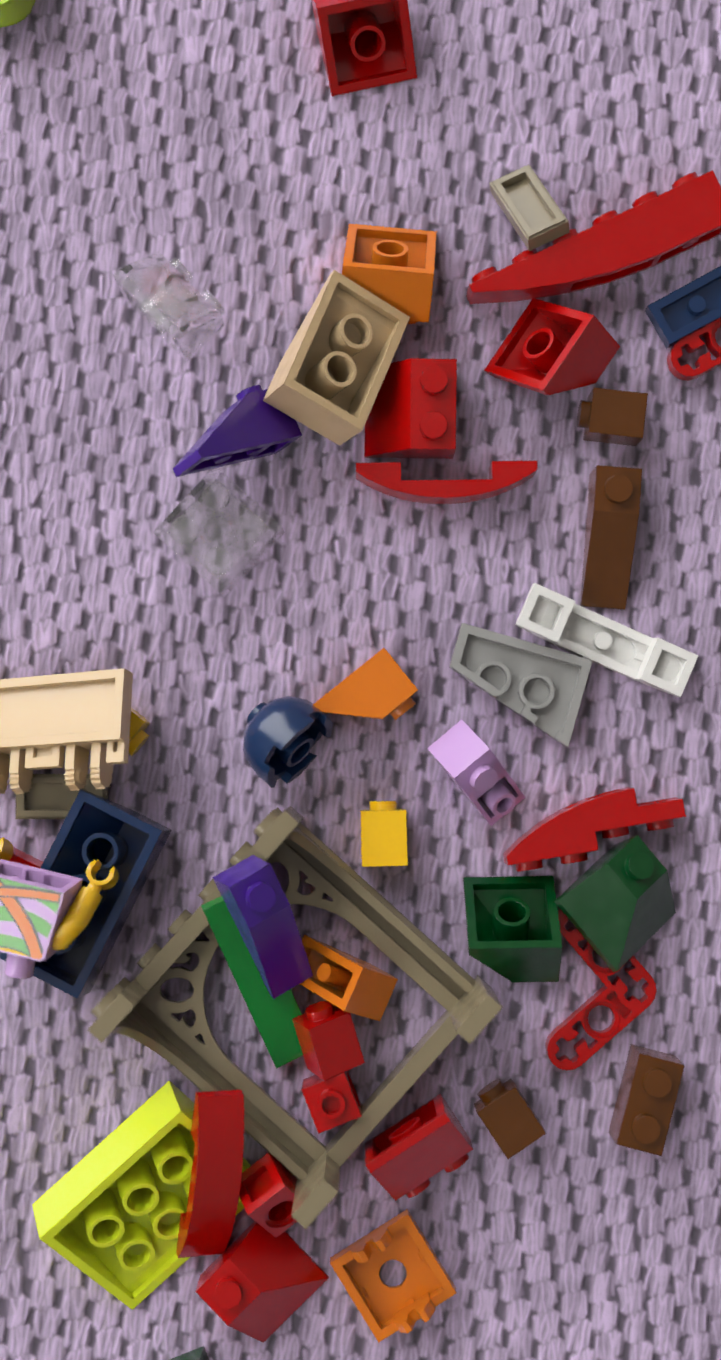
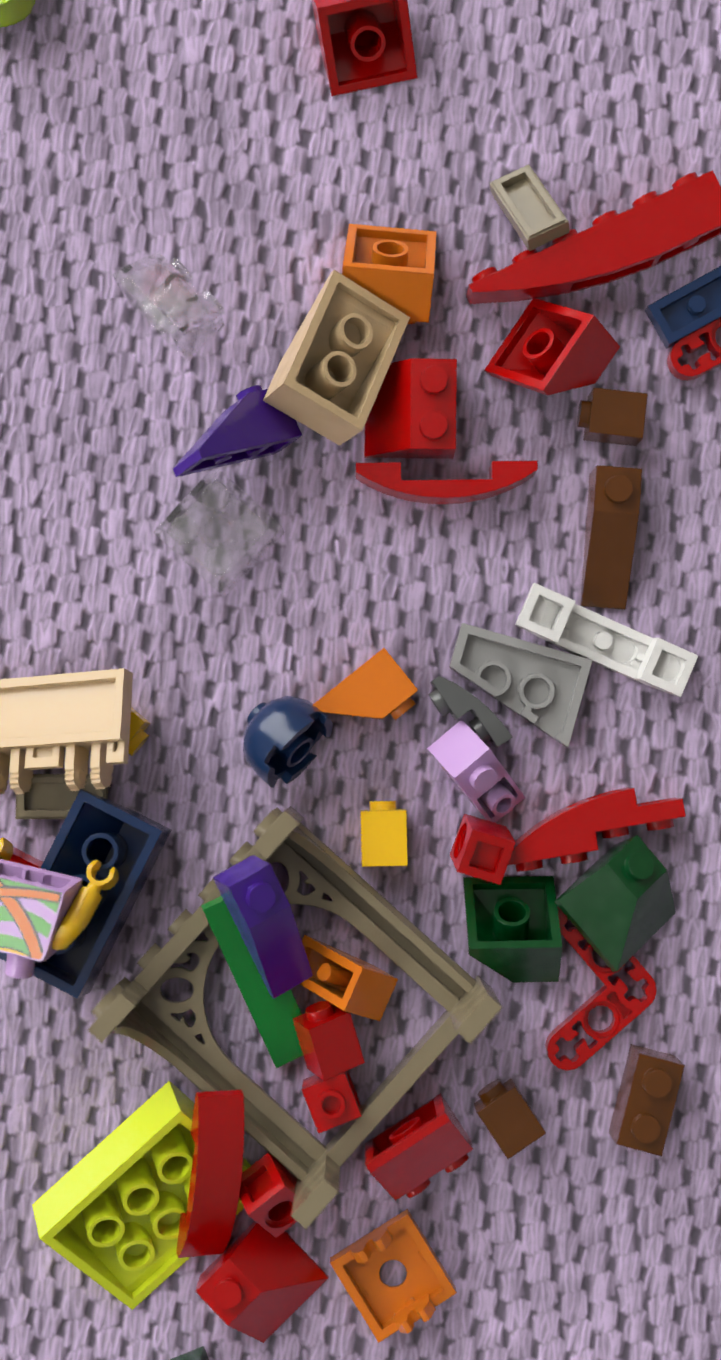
(458, 701): none -> dark grey slope
(482, 849): none -> red brick

